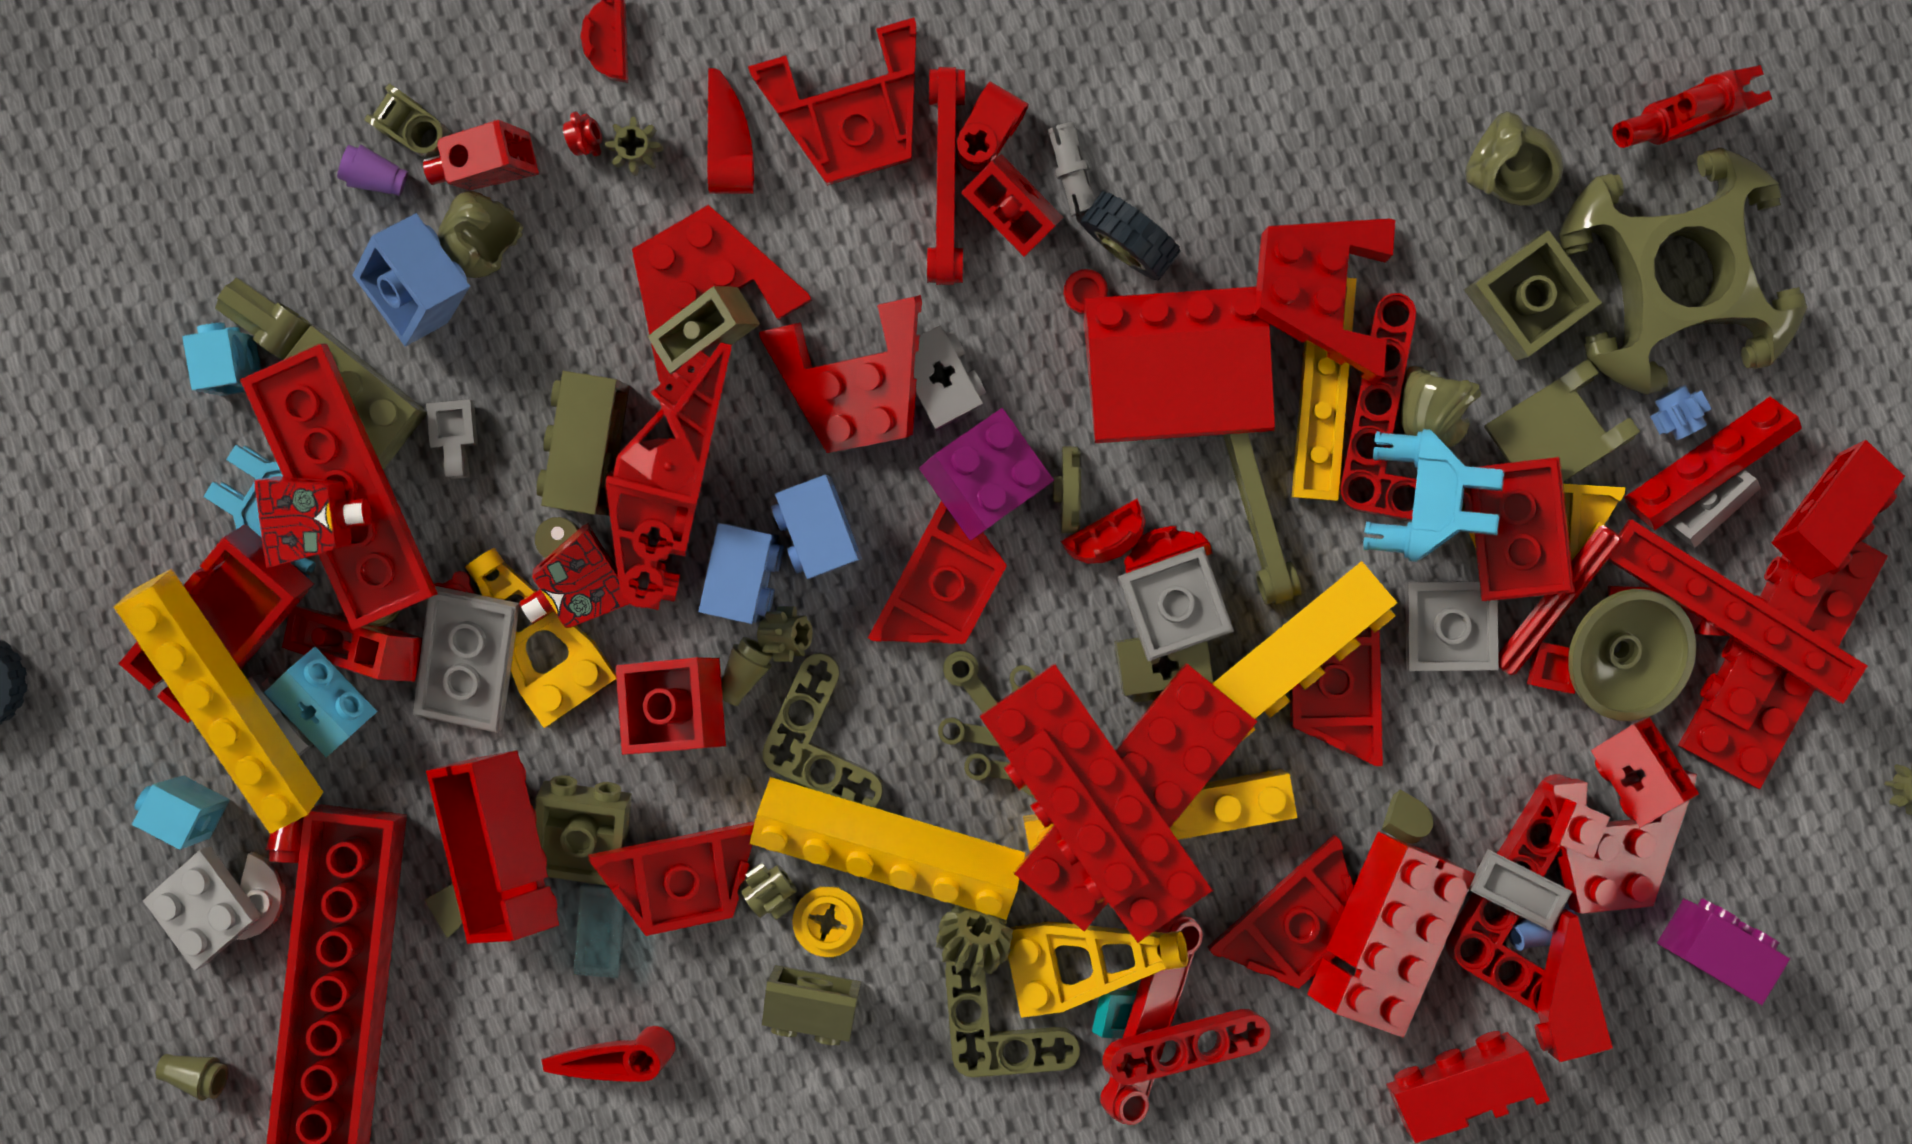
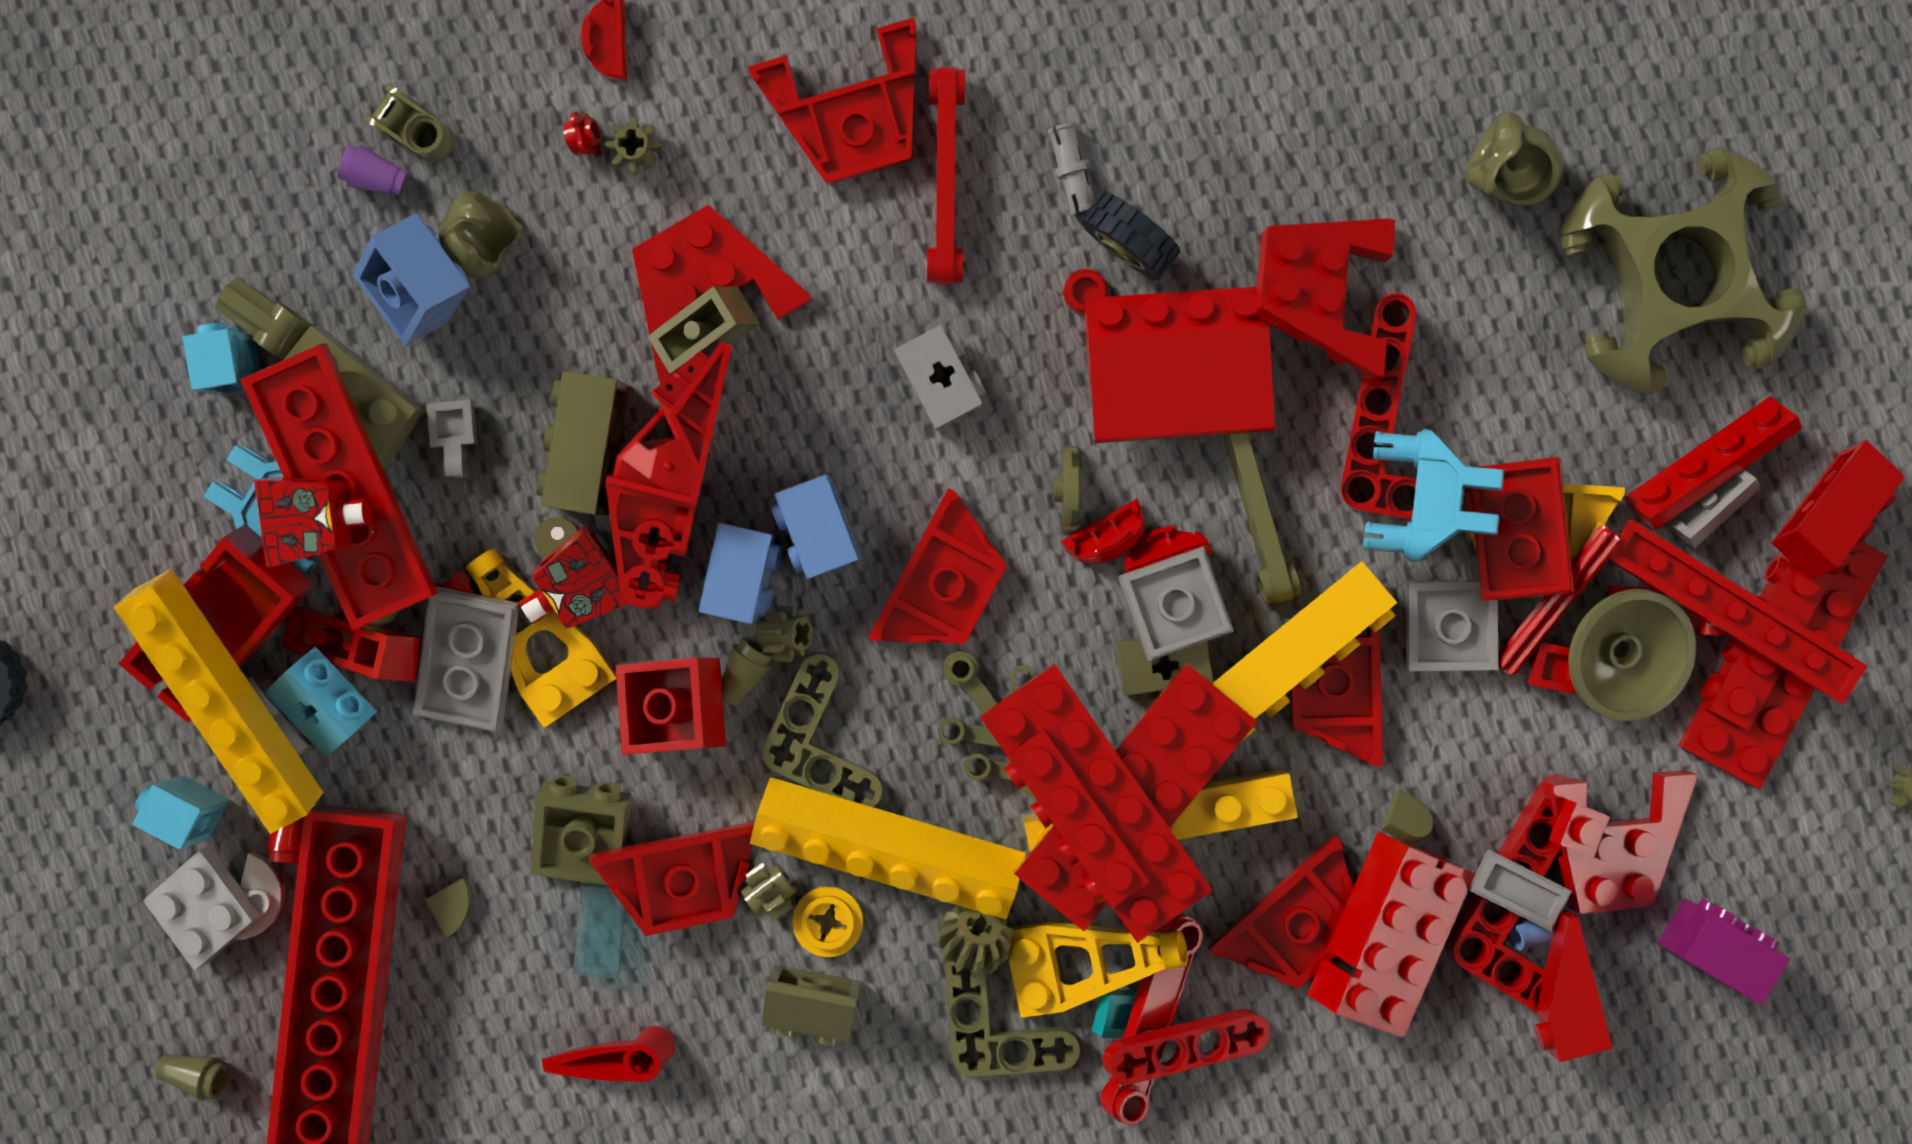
(482, 157): red torso -> none
(493, 848): red piece -> none
(729, 140): red piece -> none
(860, 397): red wing -> none
(986, 473): magenta brick -> none
(992, 121): red piece -> none
(1012, 204): red brick -> none
(1322, 417): yellow plate -> none
(1436, 404): olive hair -> none
(1465, 1085): red wedge -> none
(1532, 296): olive brick -> none
(1559, 425): olive flag -> none
(1665, 780): brick -> none
(1680, 412): medium blue gear -> none
(1693, 109): red connector -> none

